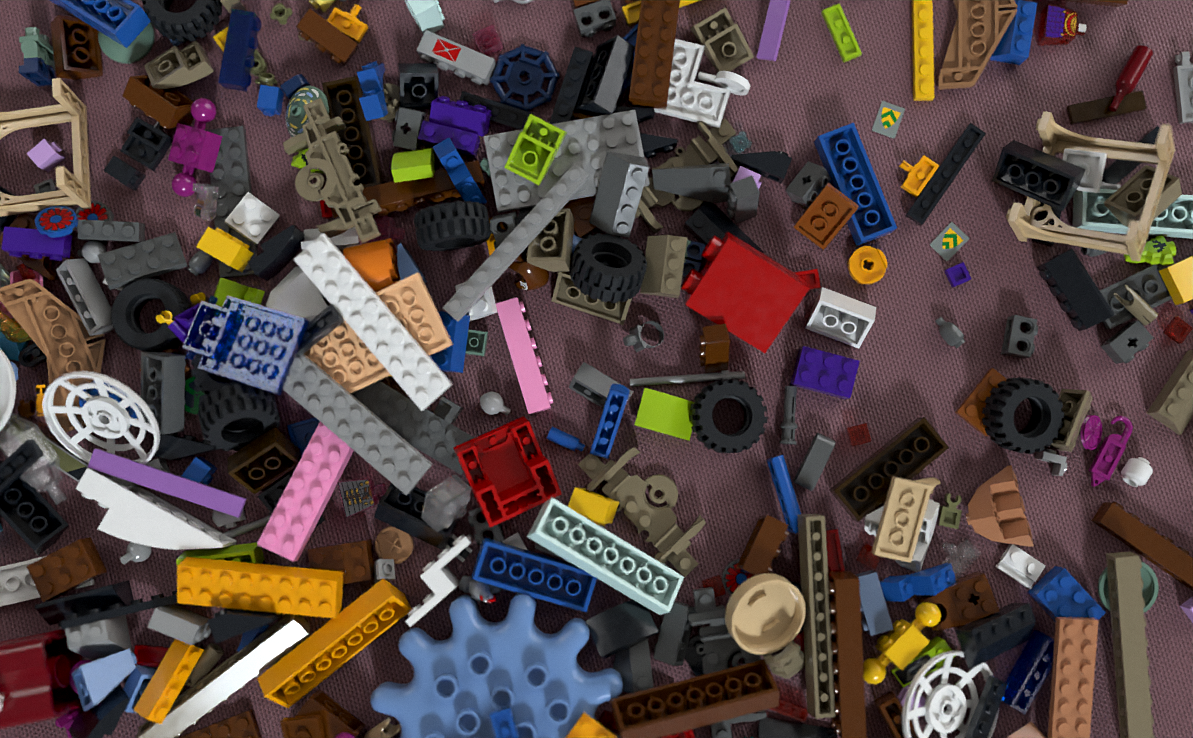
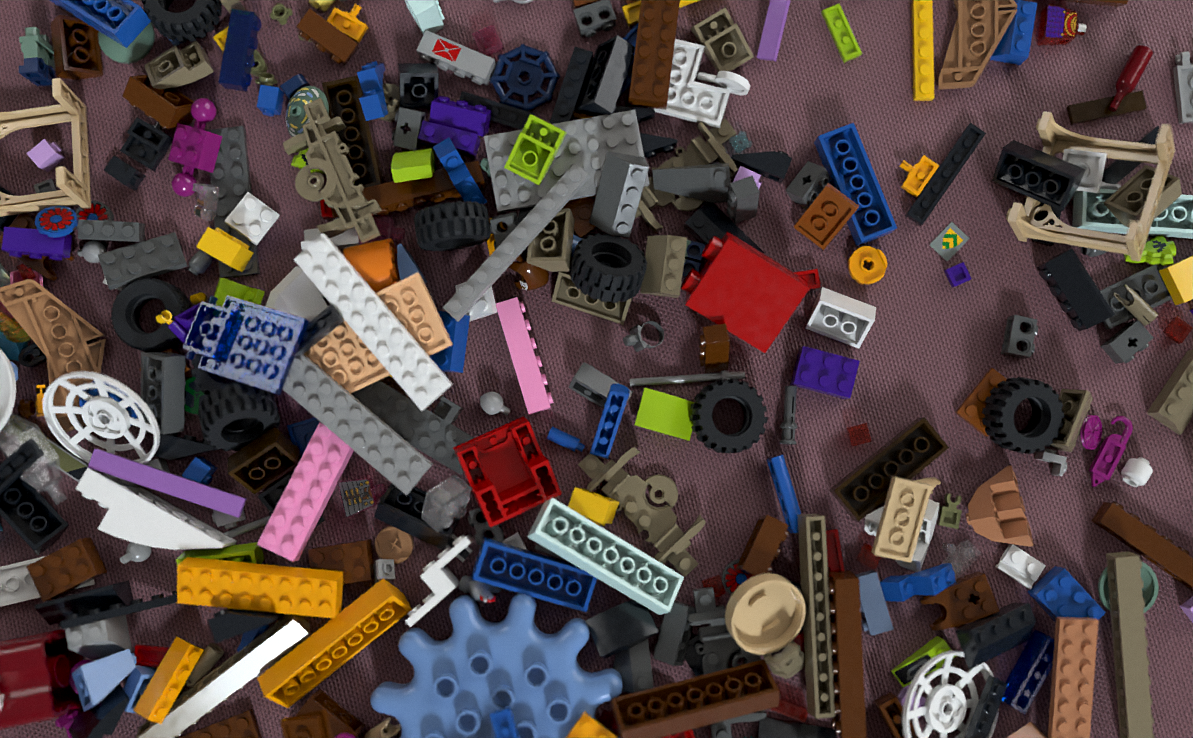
(86, 296): light grey brick -> none
(180, 624): light grey brick -> none
(277, 253): black slope -> none
(476, 343): sand green piece -> none
(814, 461): dark grey beam -> none
(888, 119): light grey sticker -> none
(902, 643): yellow brick -> none
(950, 333): dark grey plant -> none

